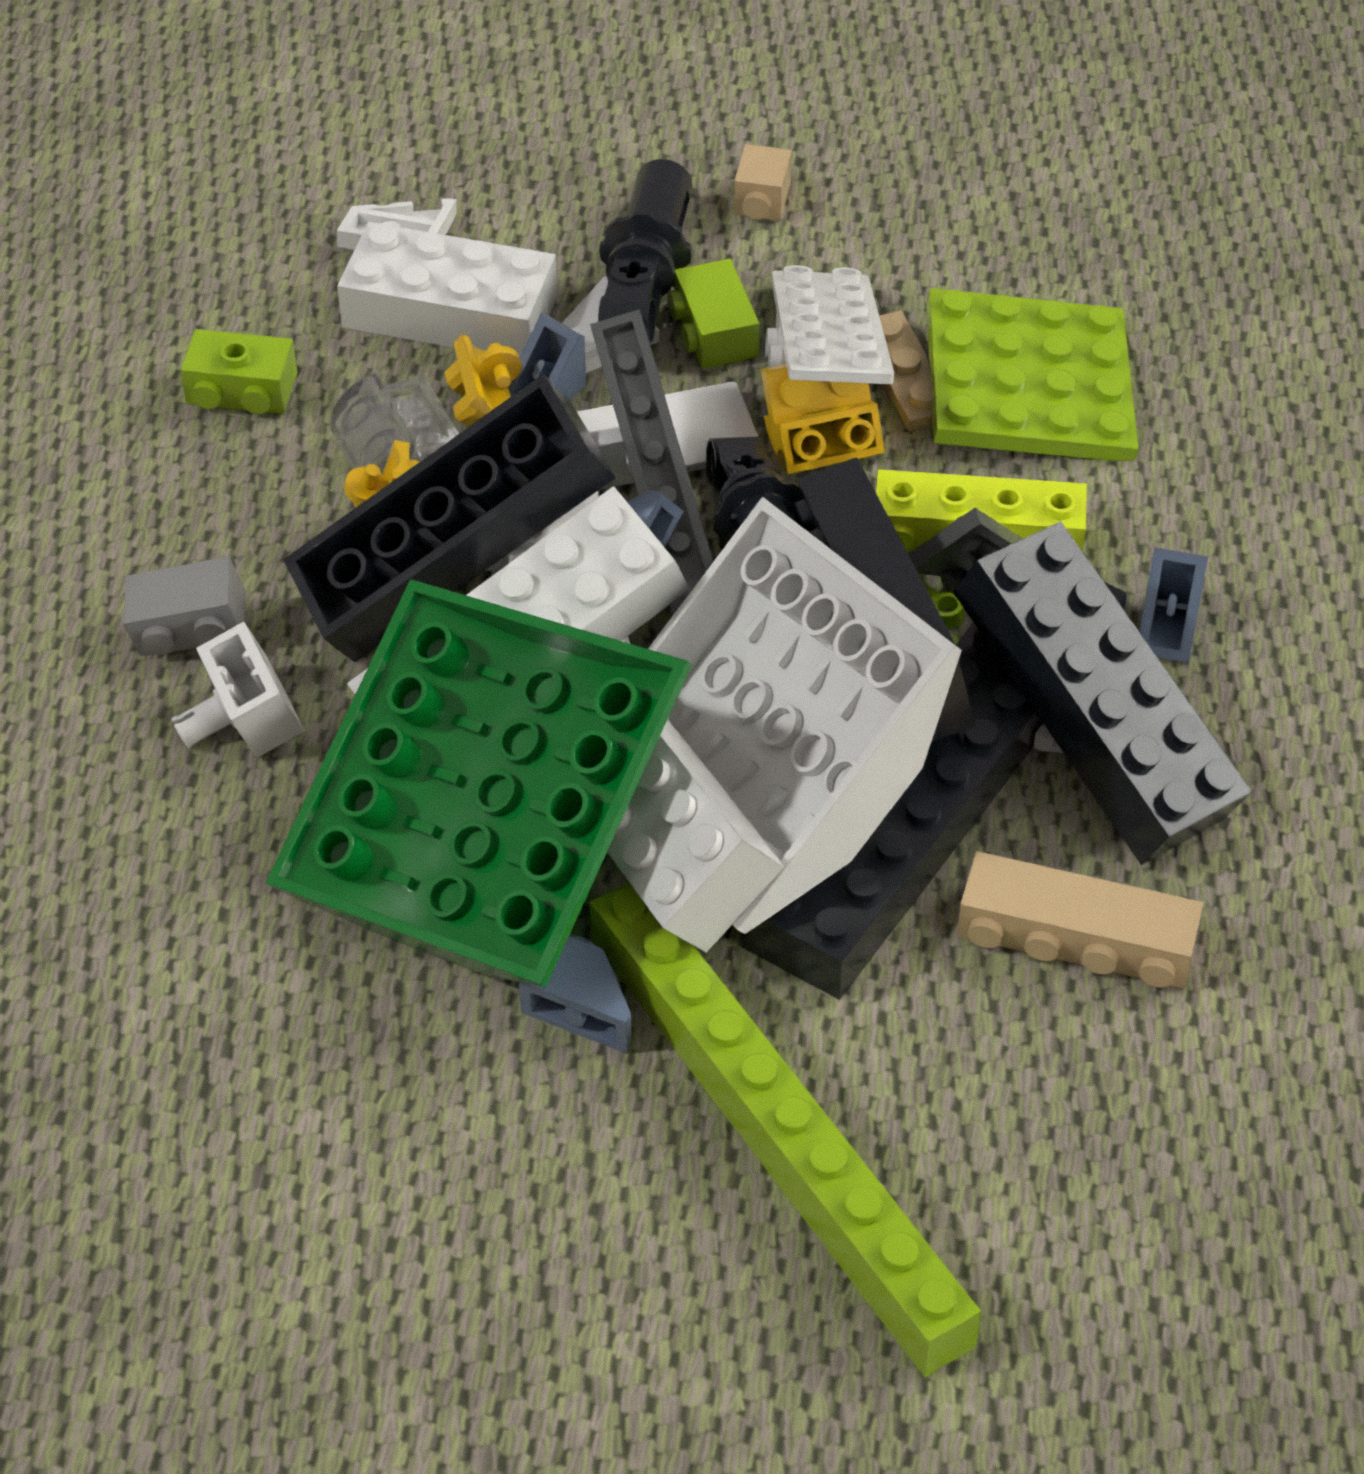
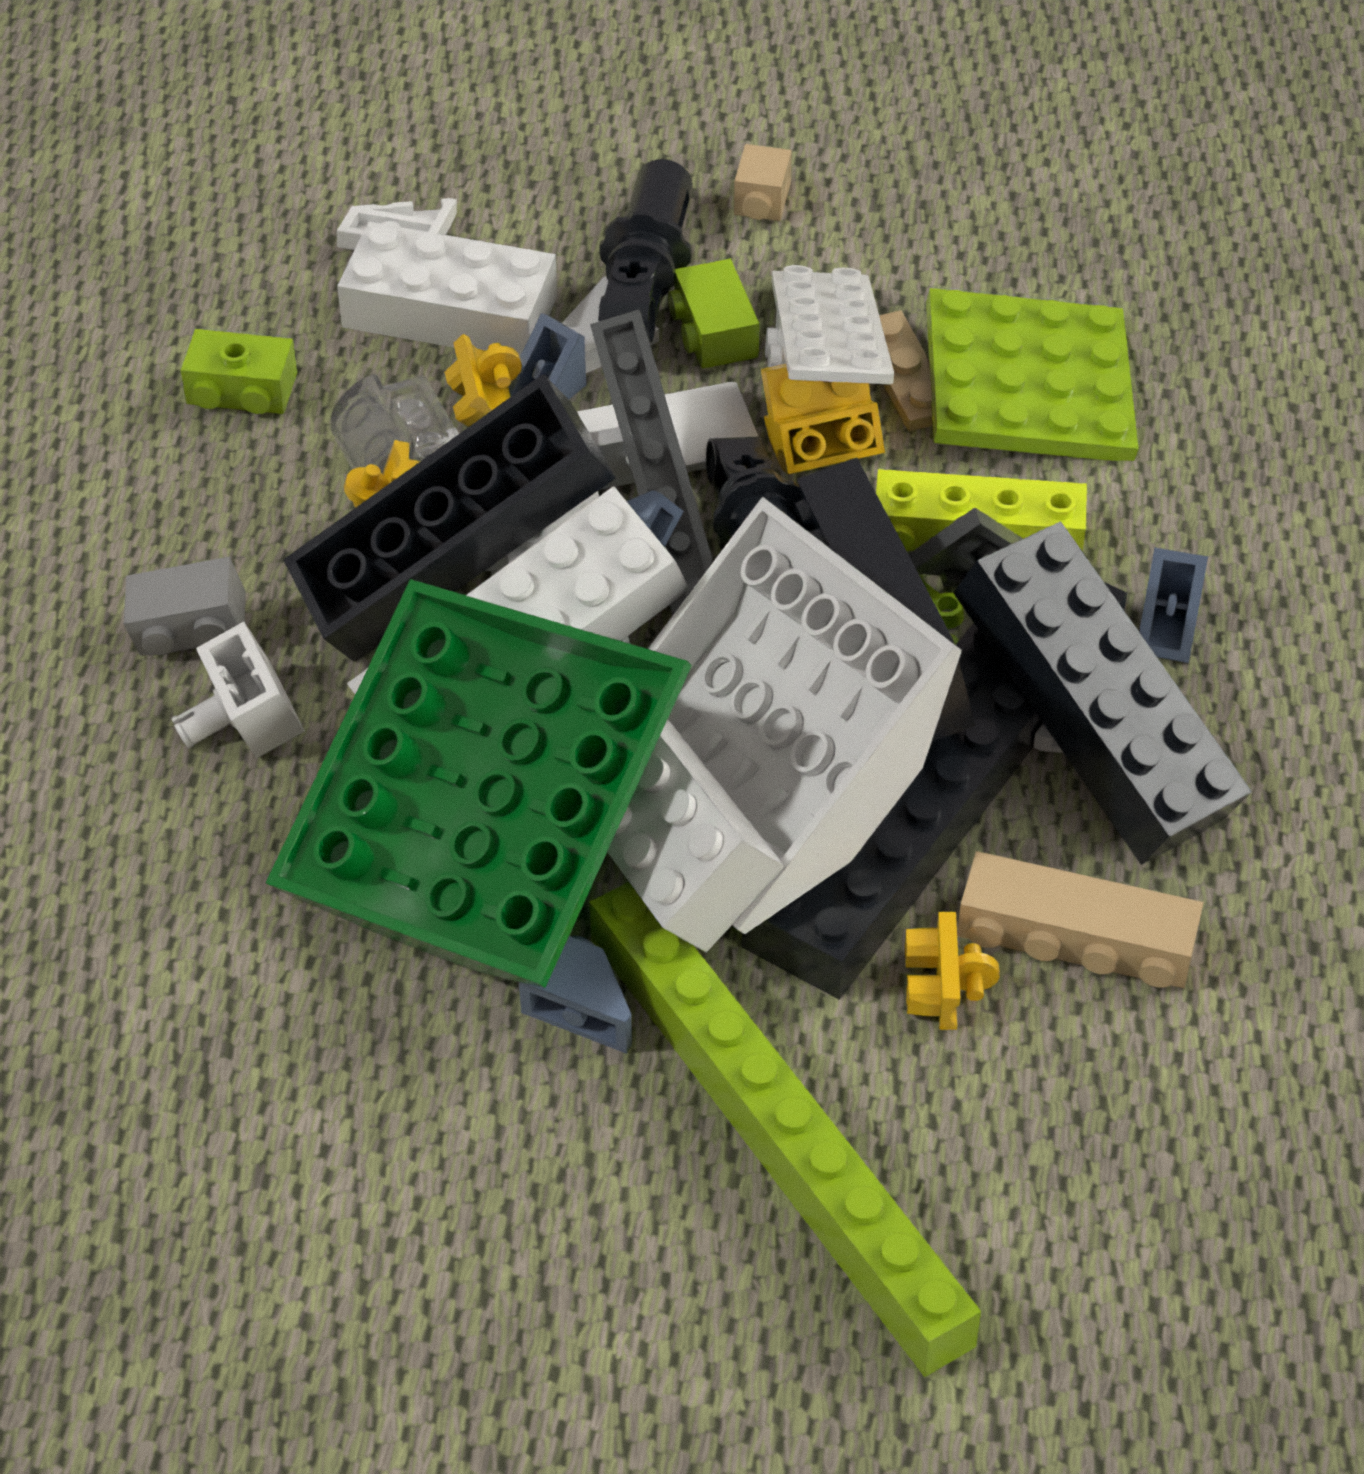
(941, 992): none -> yellow hips

